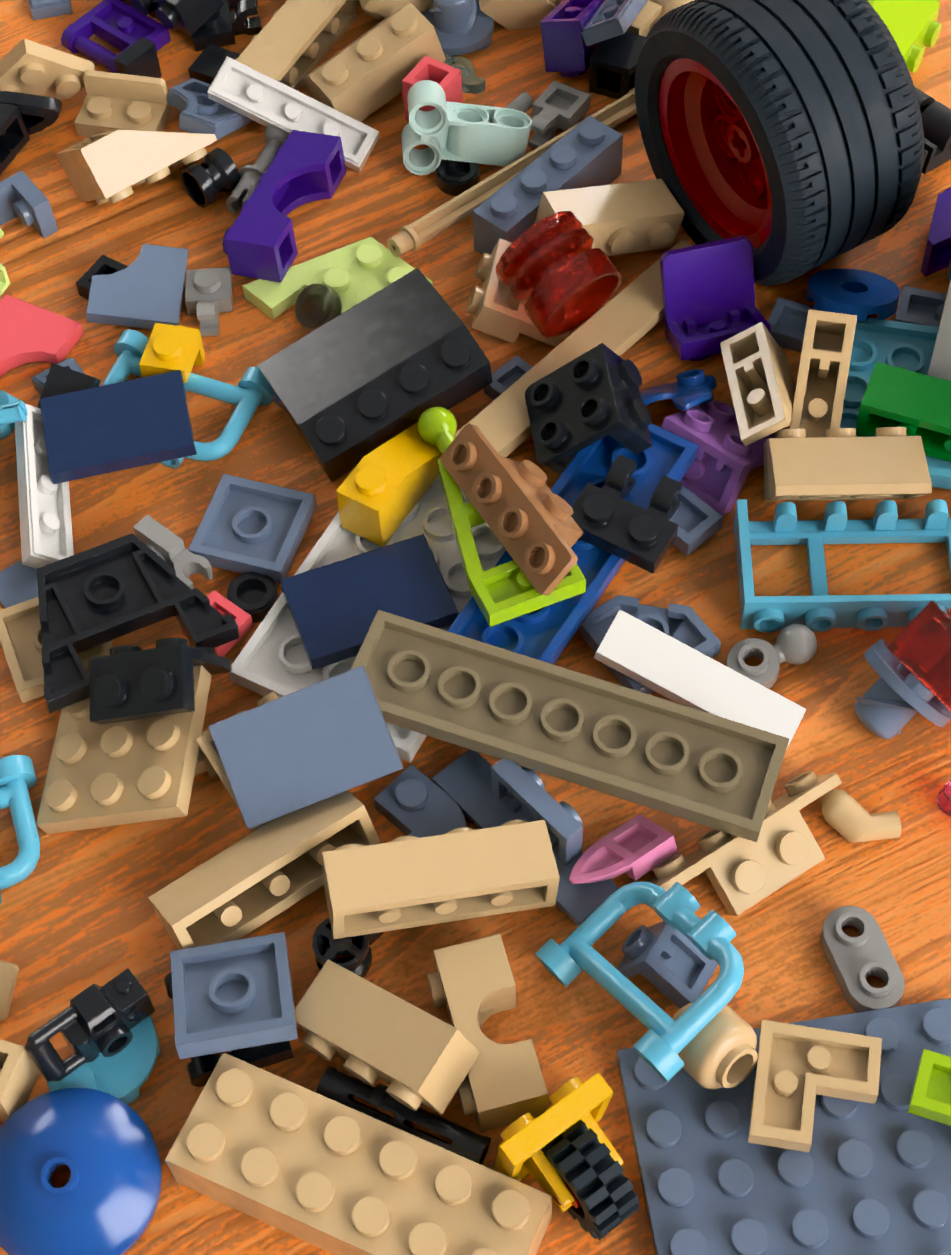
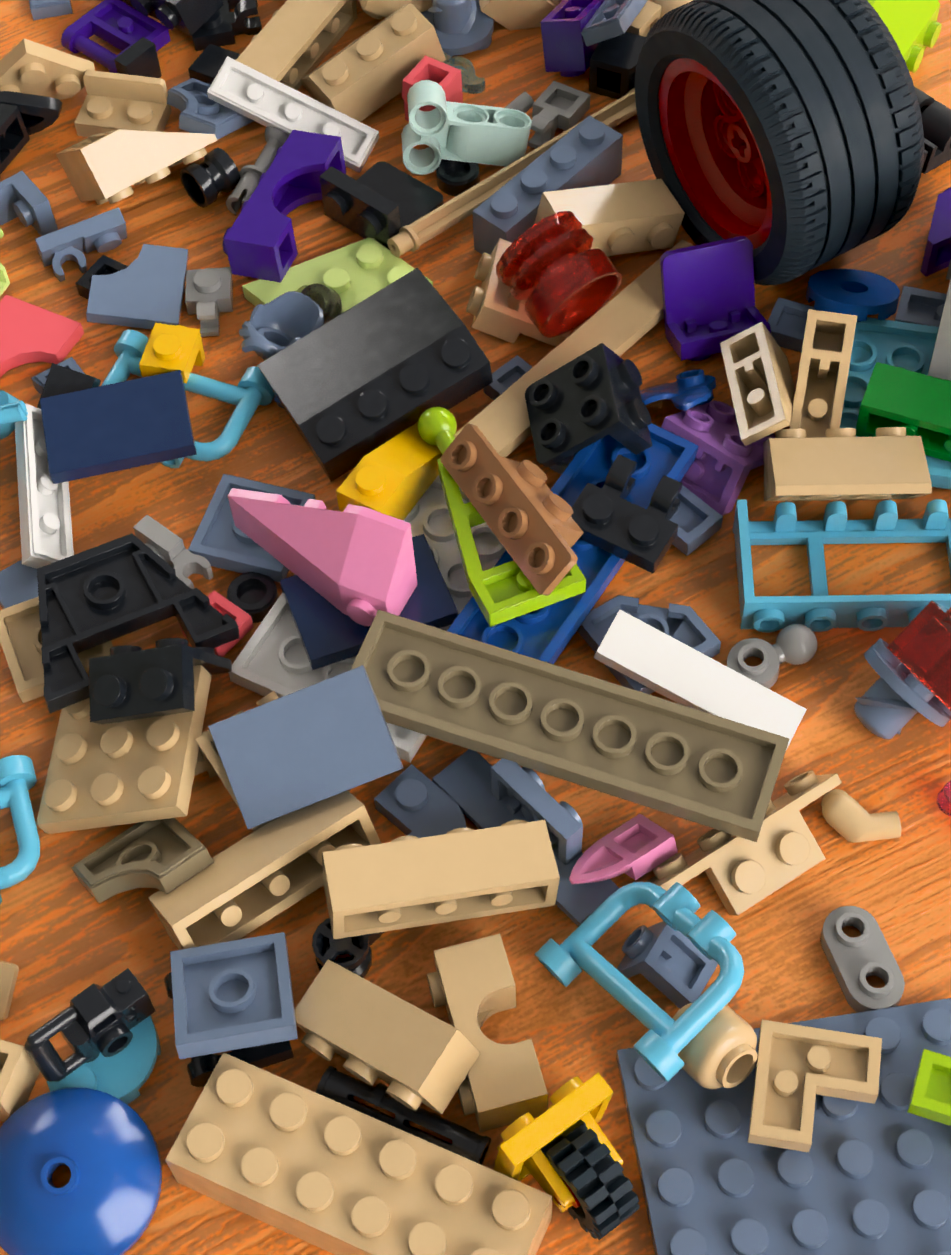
(97, 233): none -> sand blue plate
(144, 856): none -> dark tan tile
(280, 323): none -> sand blue hair
(349, 557): none -> bright pink wedge
(376, 201): none -> black bracket

